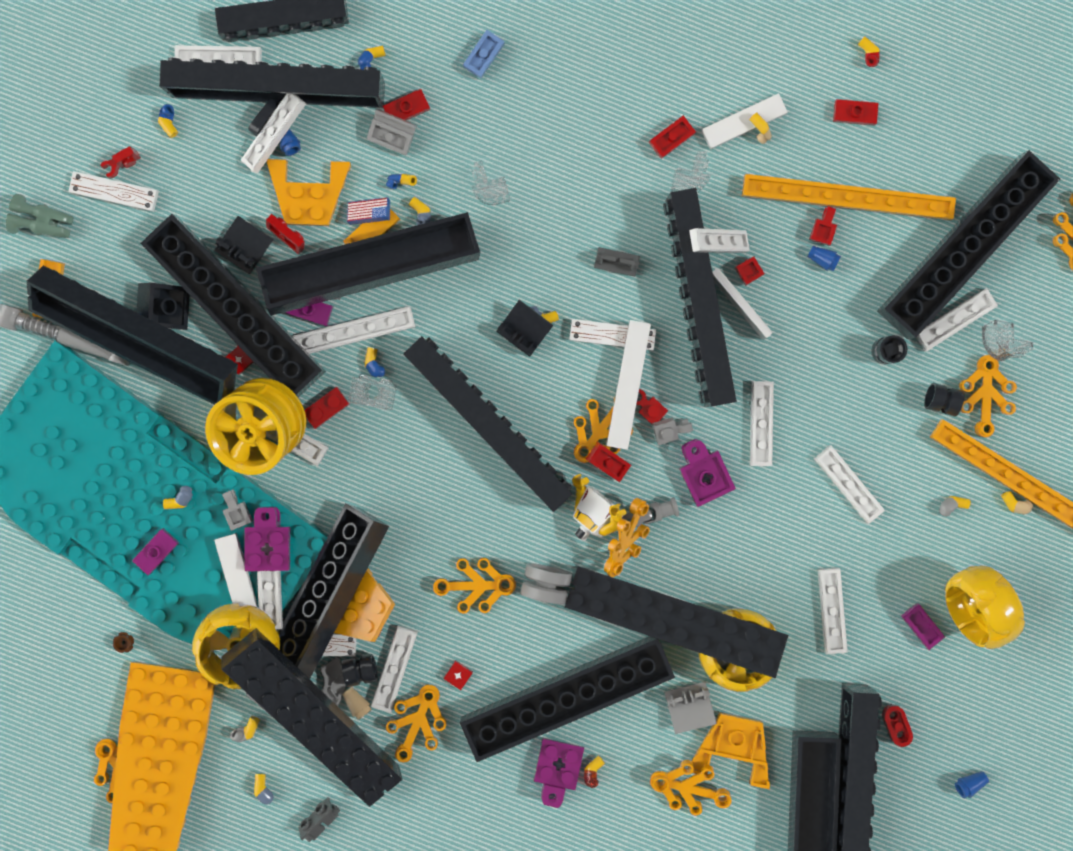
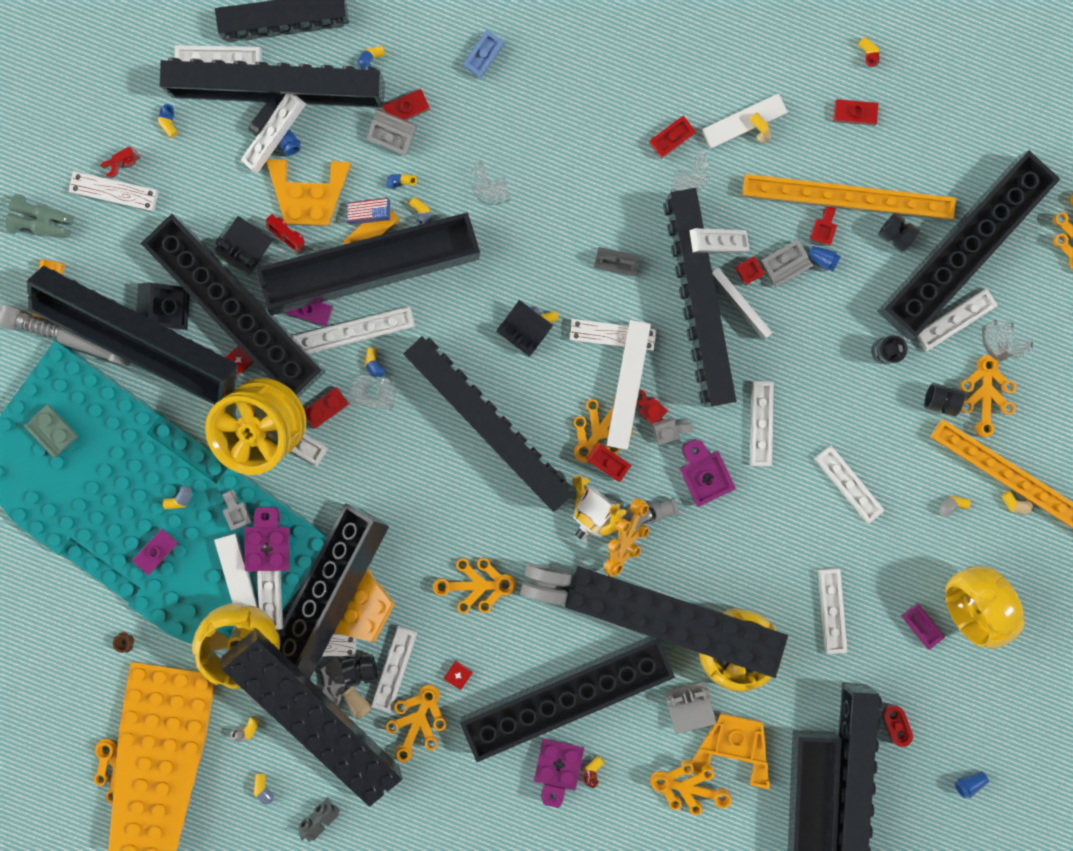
(51, 431): none -> sand green plate
(786, 263): none -> light grey plate
(899, 232): none -> black wheel

